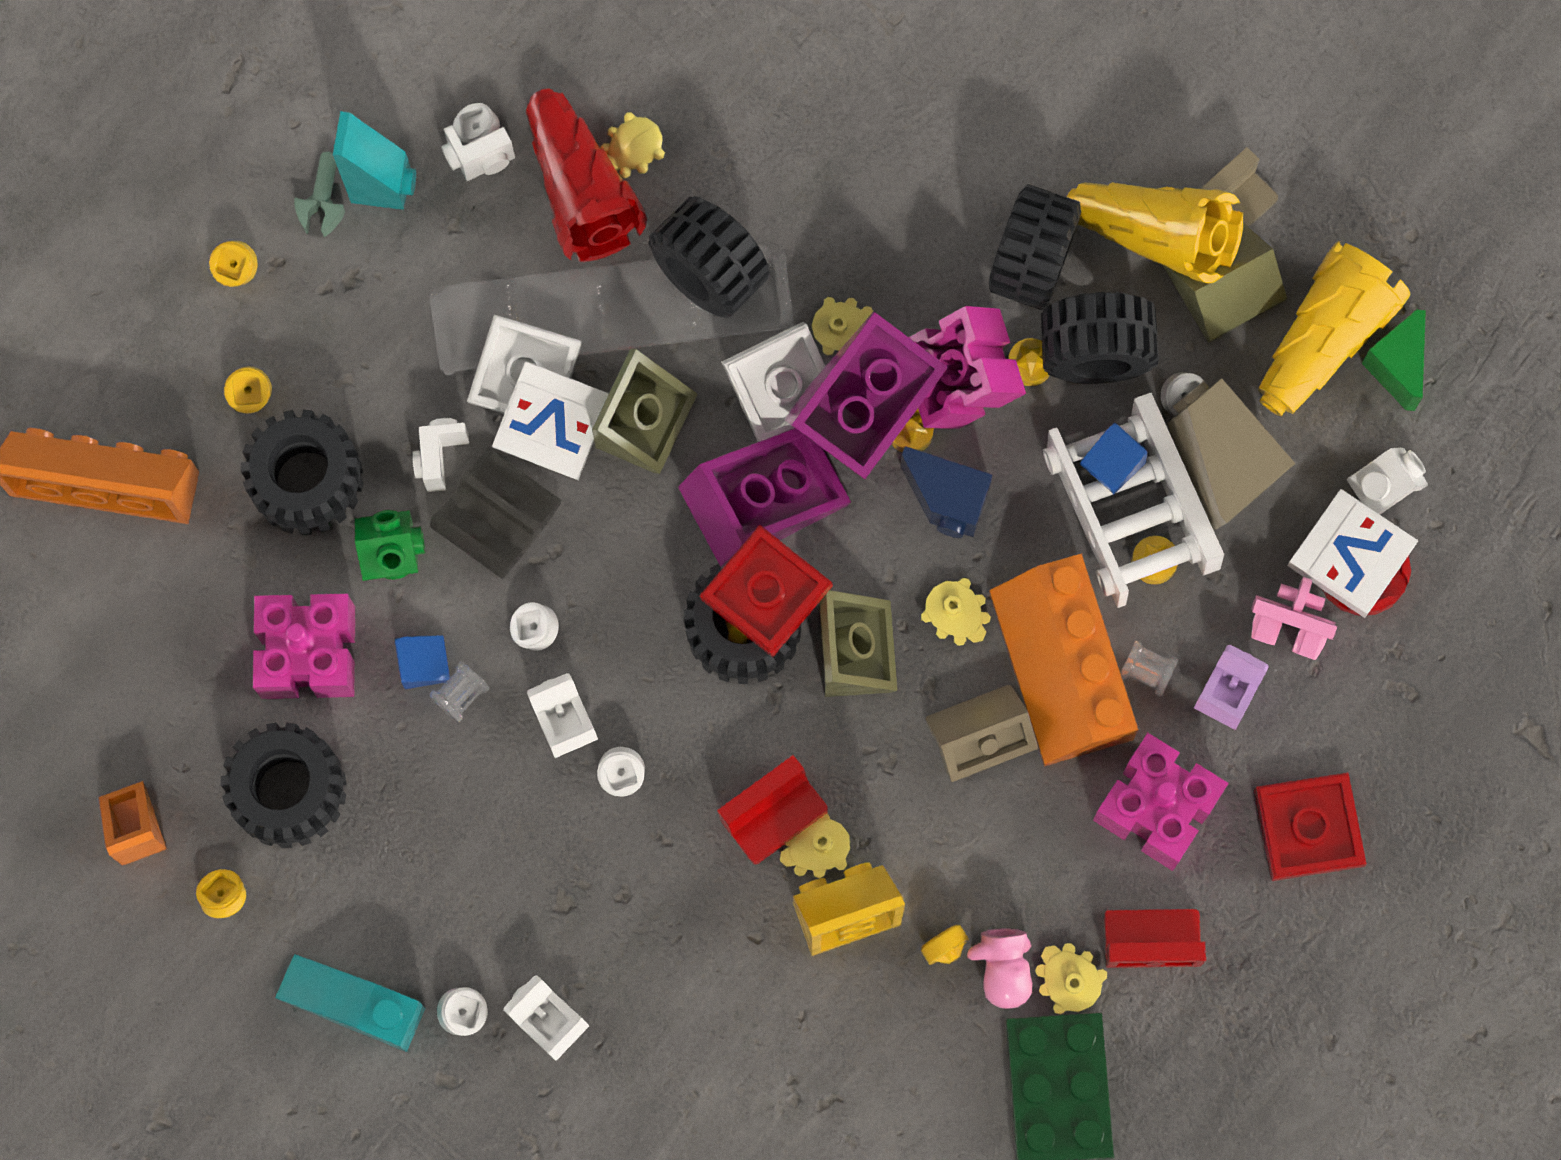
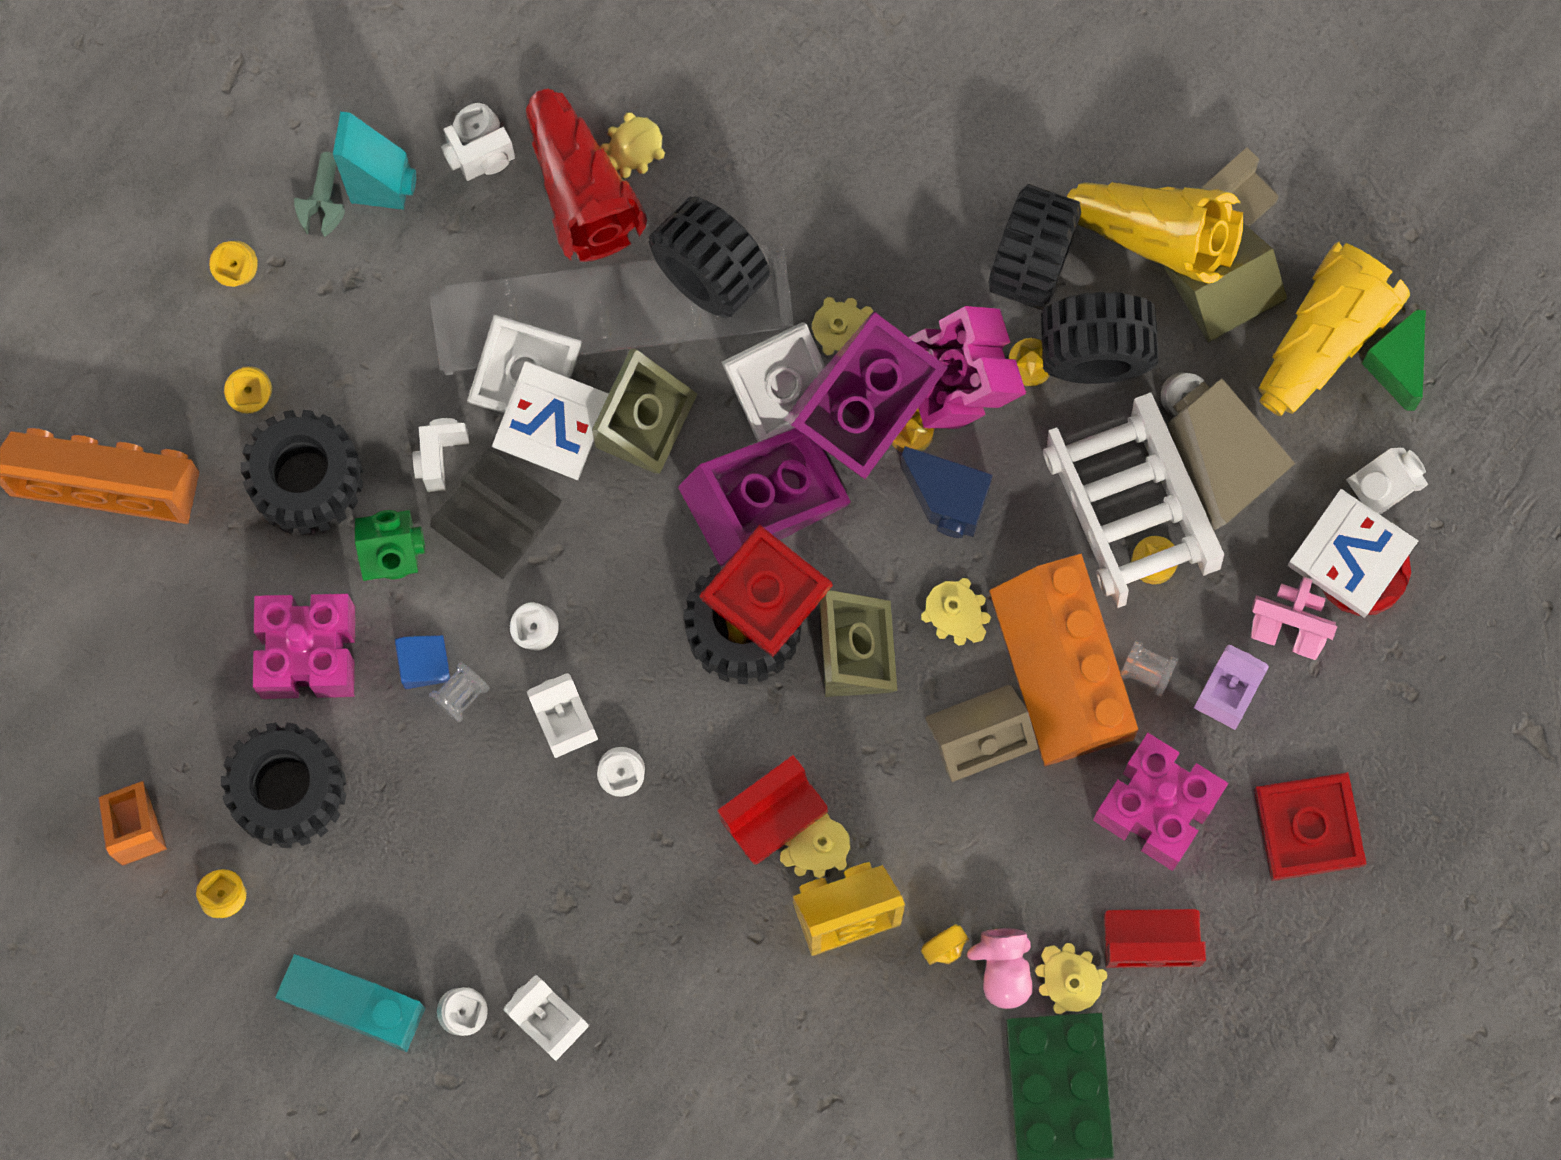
(1114, 458): blue slope -> none

